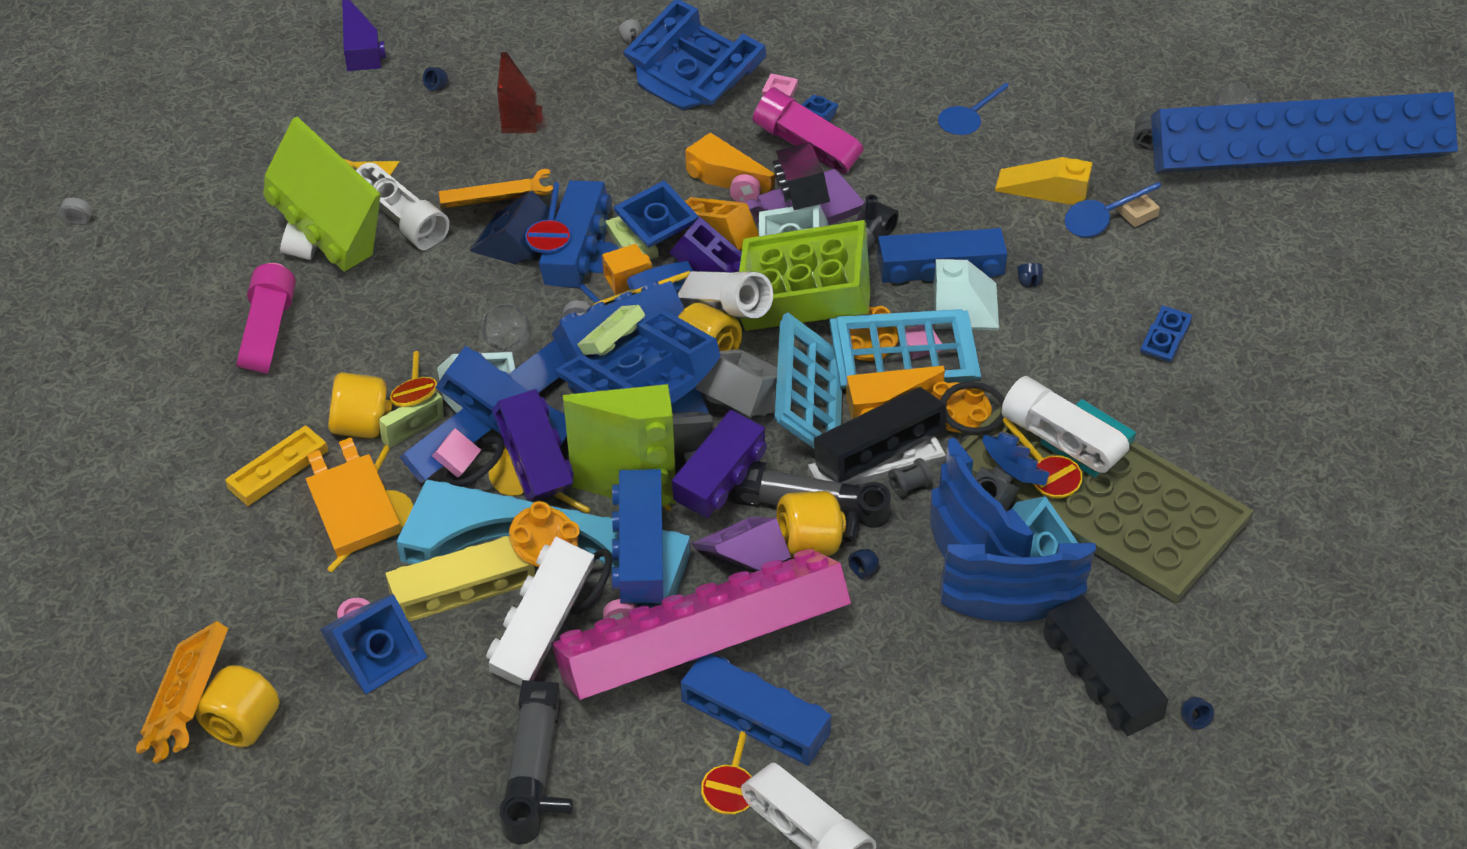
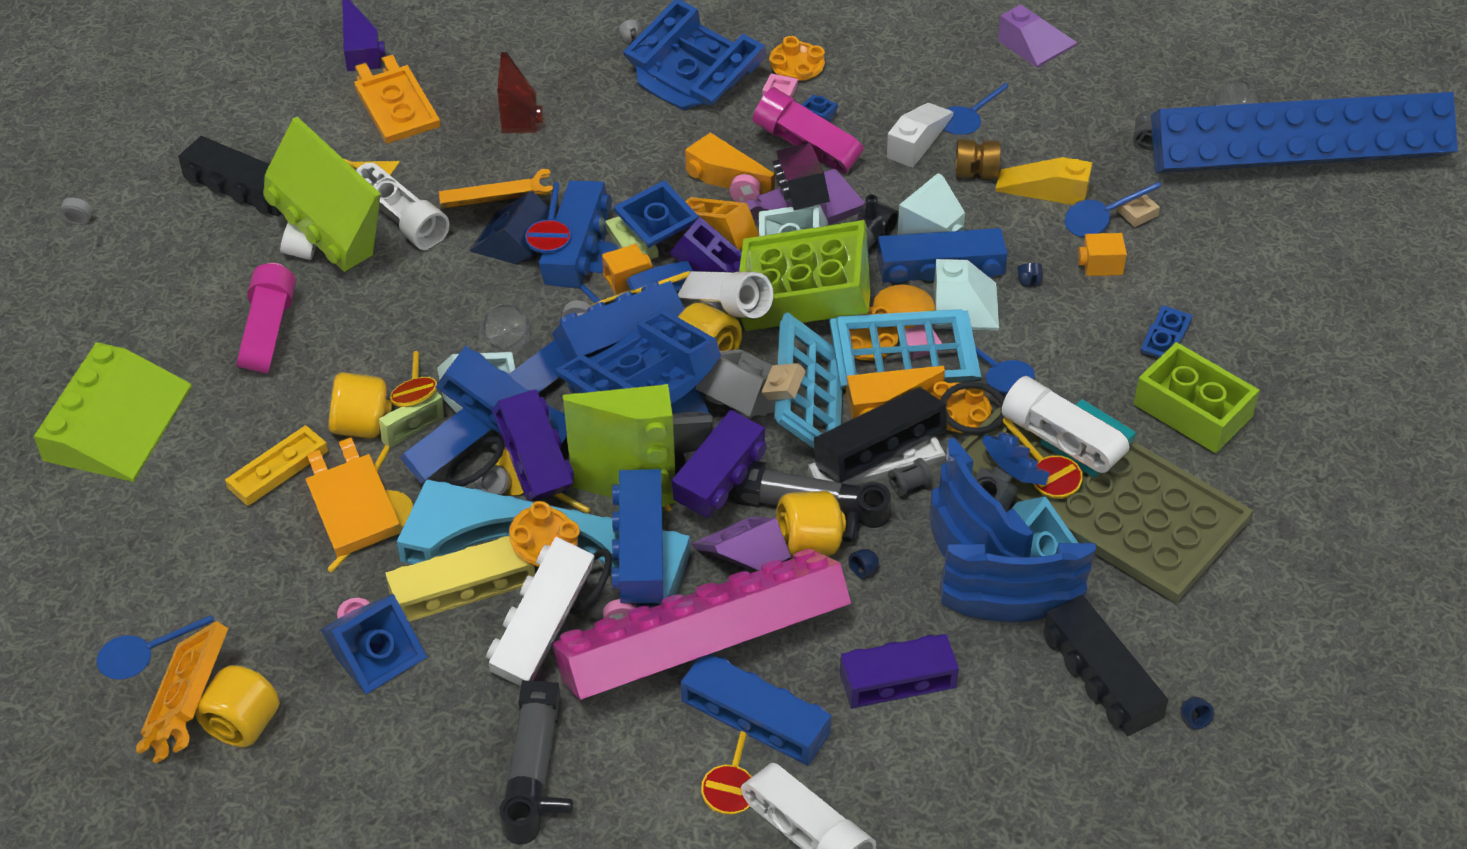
(111, 414): none -> lime slope
(130, 655): none -> blue piece
(227, 172): none -> black brick
(395, 101): none -> light orange tile
(434, 76): dark blue hinge -> none
(456, 452): bright pink tile -> none
(495, 481): none -> light grey tile
(618, 324): yellowish green plate -> none
(783, 381): none -> tan plate
(797, 59): none -> light orange dish
(898, 670): none -> dark purple brick
(904, 299): none -> light orange dish
(916, 133): none -> white slope
(931, 209): none -> light aqua slope
(977, 159): none -> pearl gold wheel
(1006, 373): none -> blue piece
(1032, 36): none -> medium lavender slope
(1103, 254): none -> light orange brick
(1196, 397): none -> lime brick

